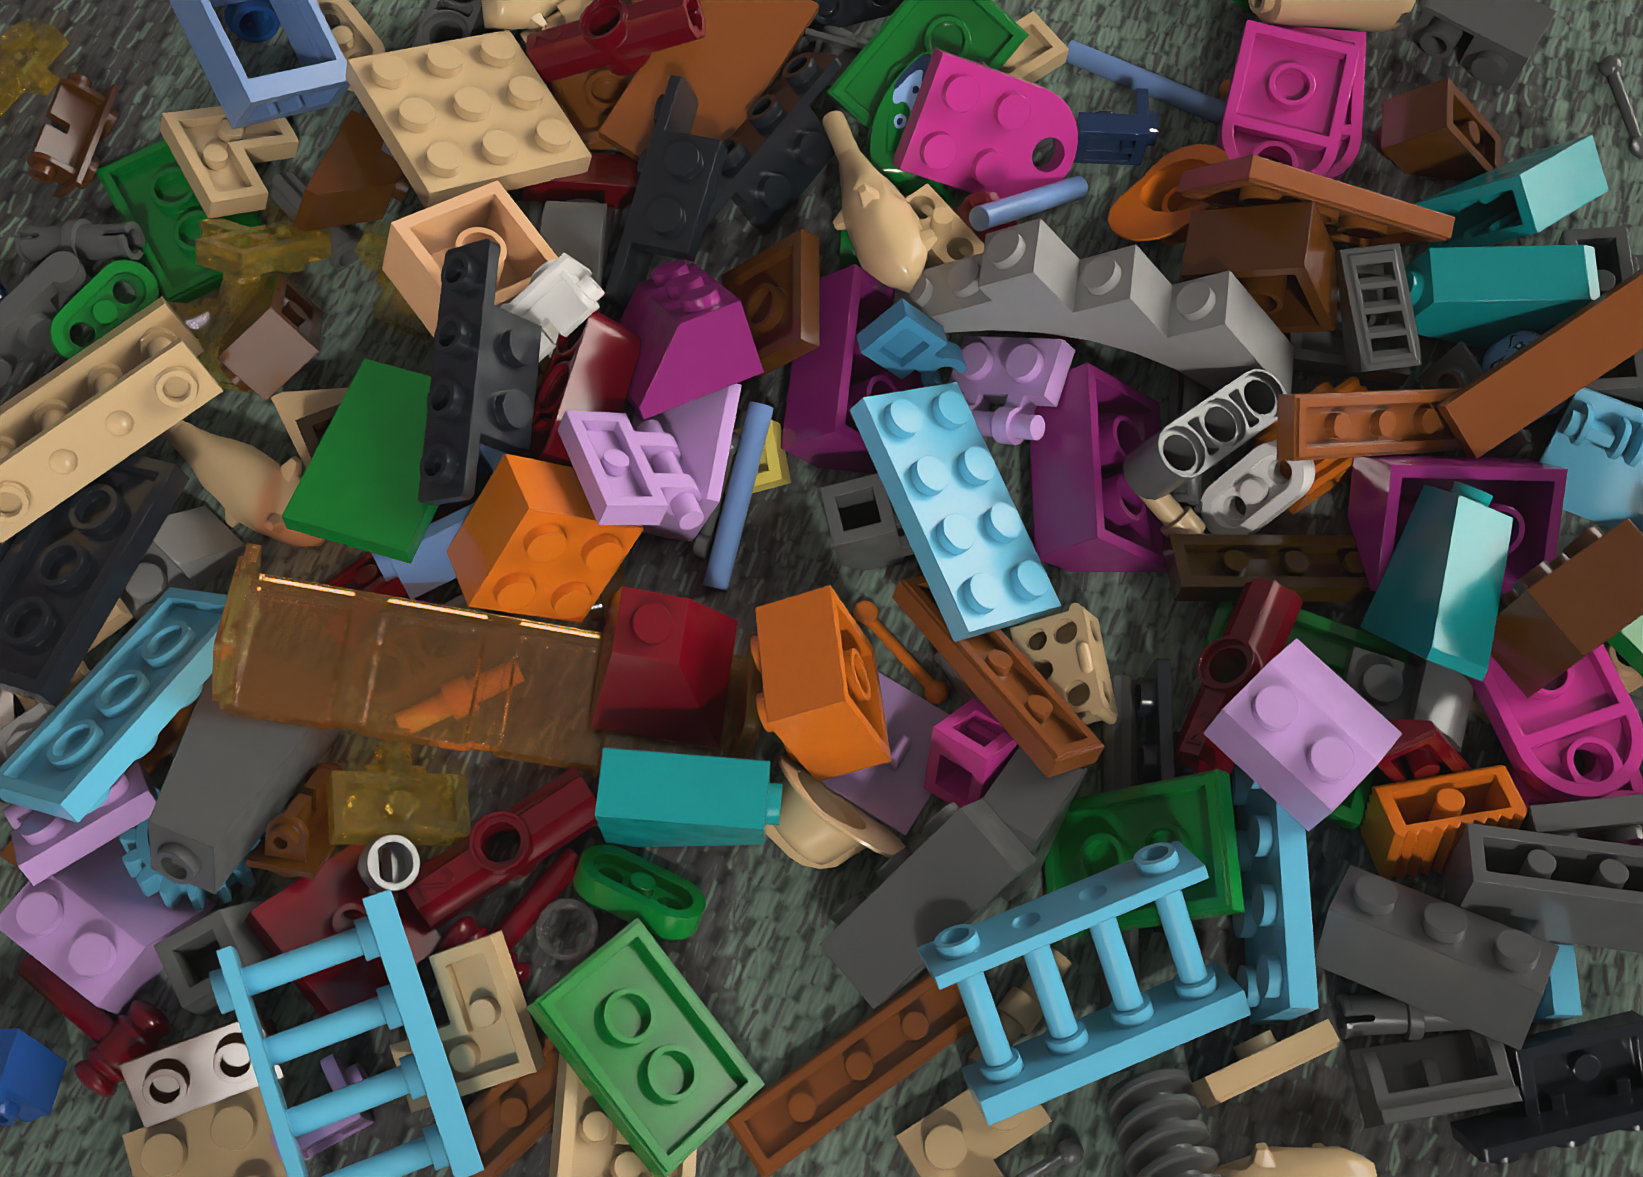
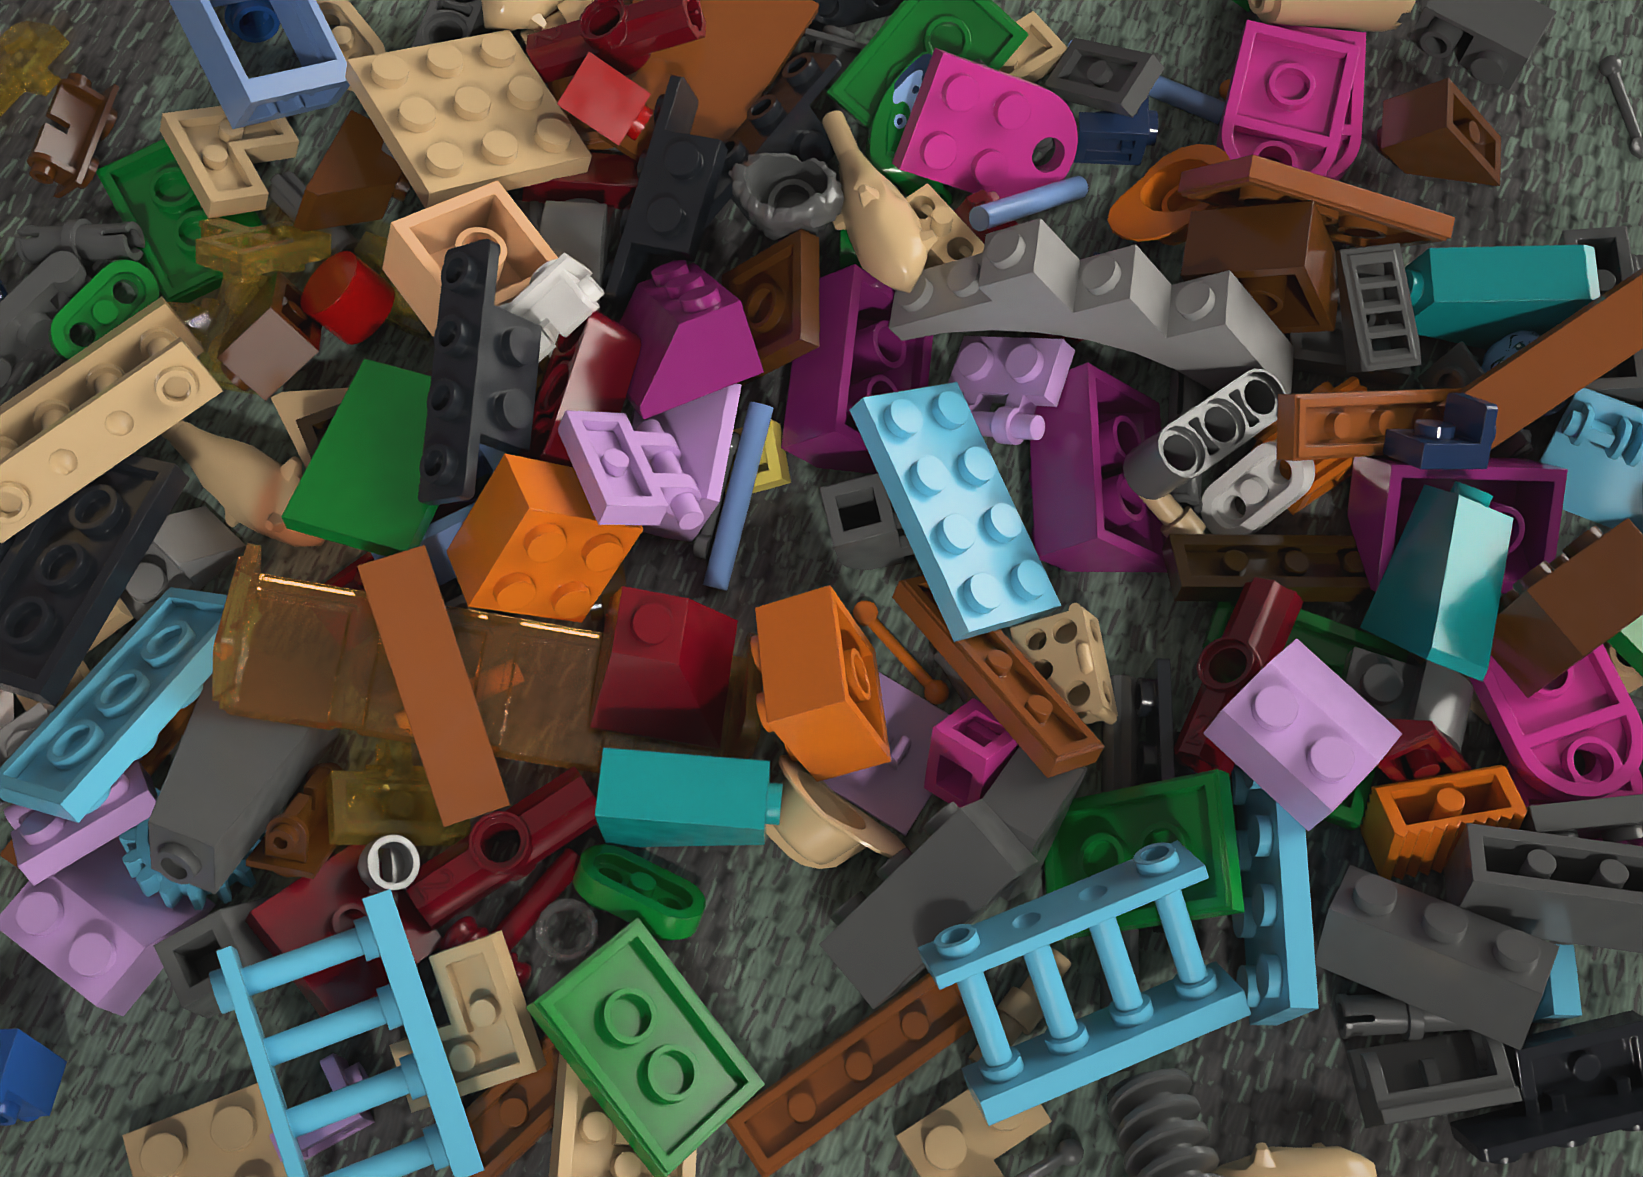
(115, 1041): dark red piece -> none
(192, 1072): hinge -> none
(347, 298): none -> red piece
(434, 685): none -> dark orange tile
(606, 100): none -> red brick
(787, 193): none -> dark grey hair
(910, 341): dark azure plate -> none
(1104, 76): none -> dark grey plate
(1264, 1059): tan plate -> none
(1455, 443): none -> dark blue bracket
(1521, 195): teal slope -> none

